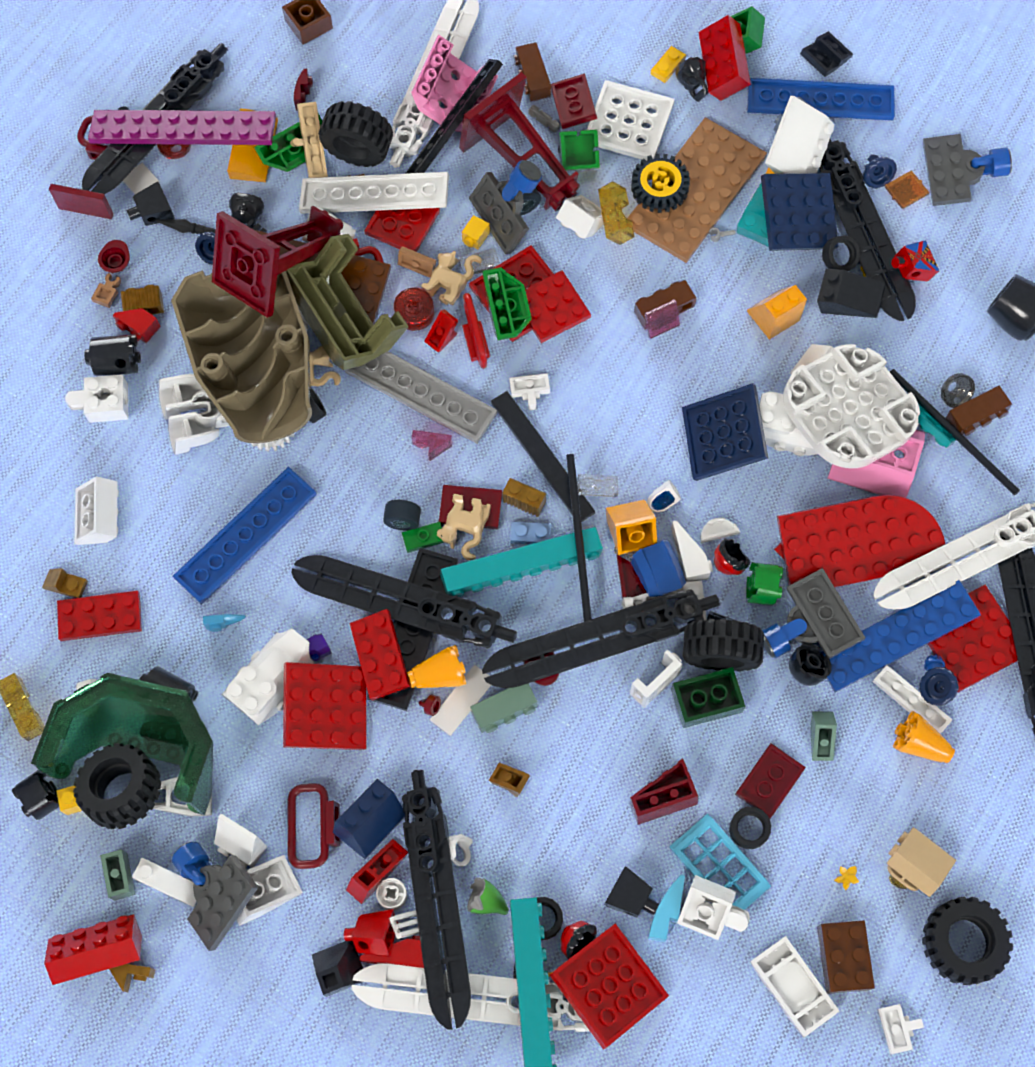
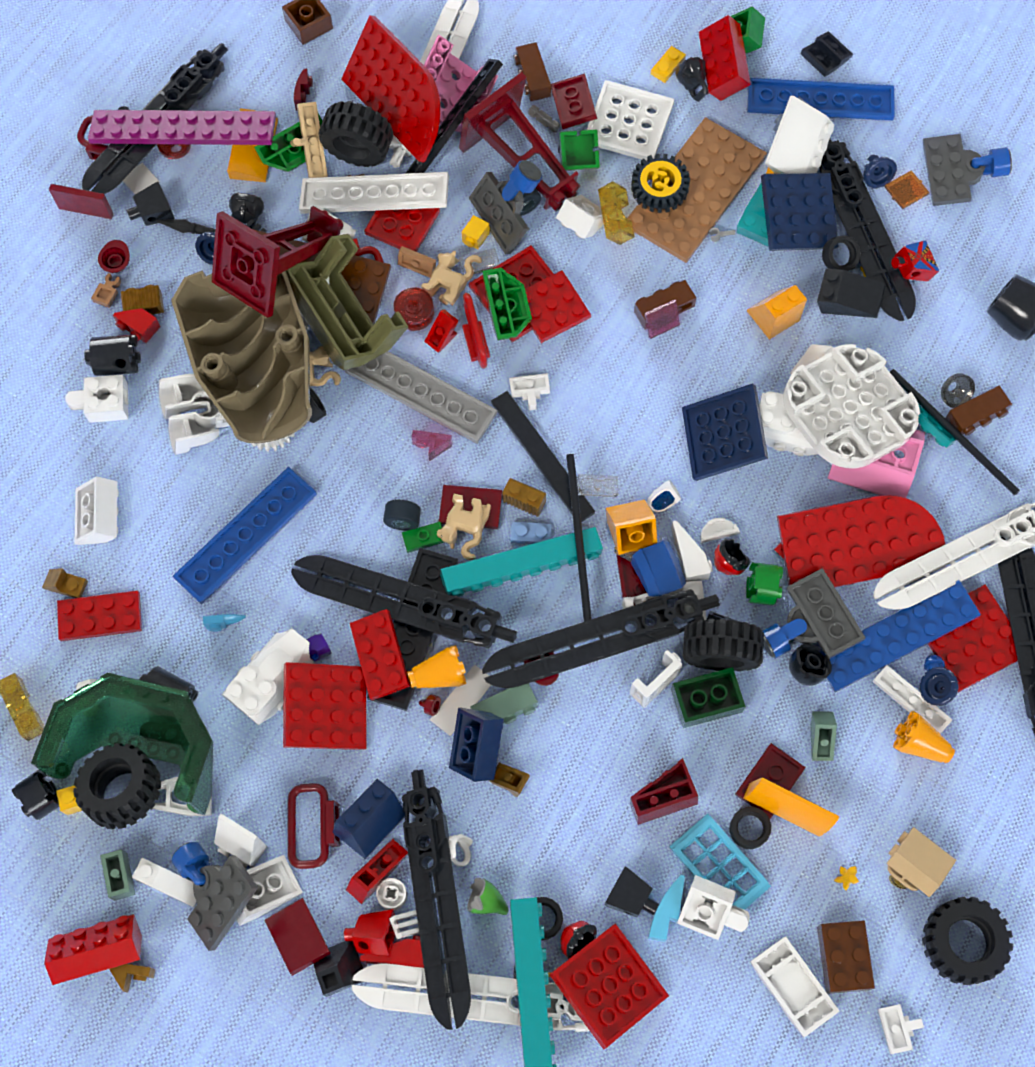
(297, 936): none -> dark red tile
(396, 86): none -> red plate
(476, 744): none -> dark blue slope
(790, 806): none -> light orange slope

